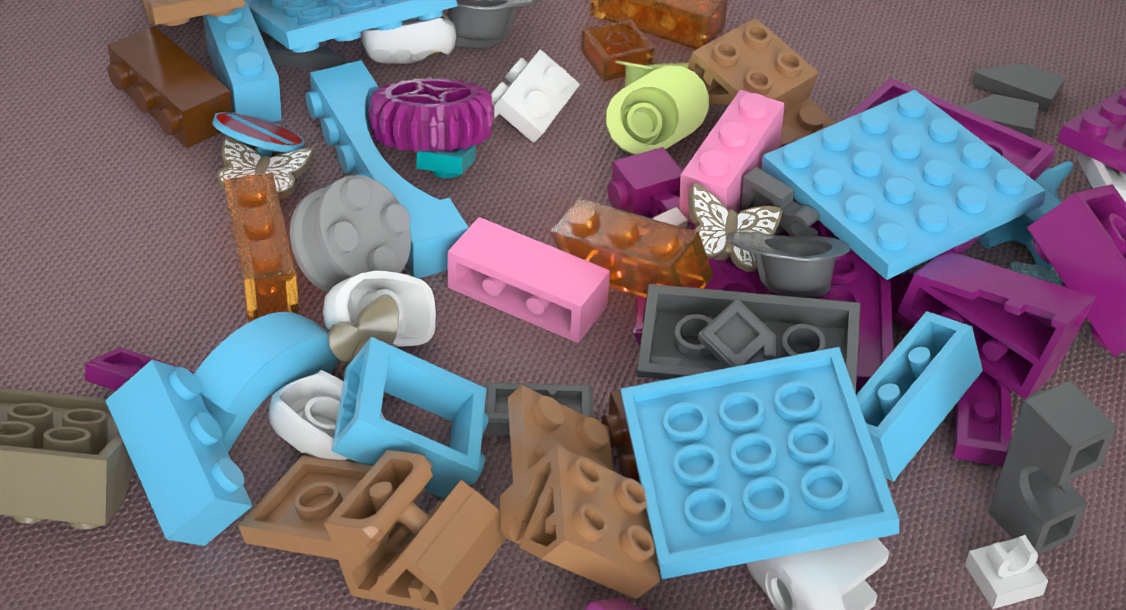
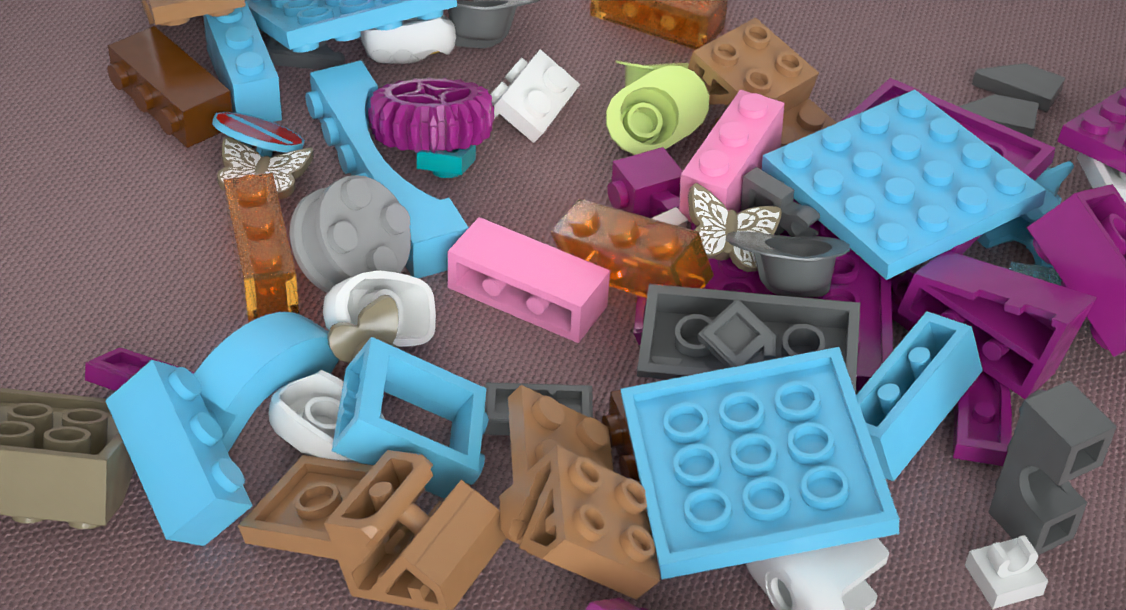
(615, 42): clear orange piece -> none

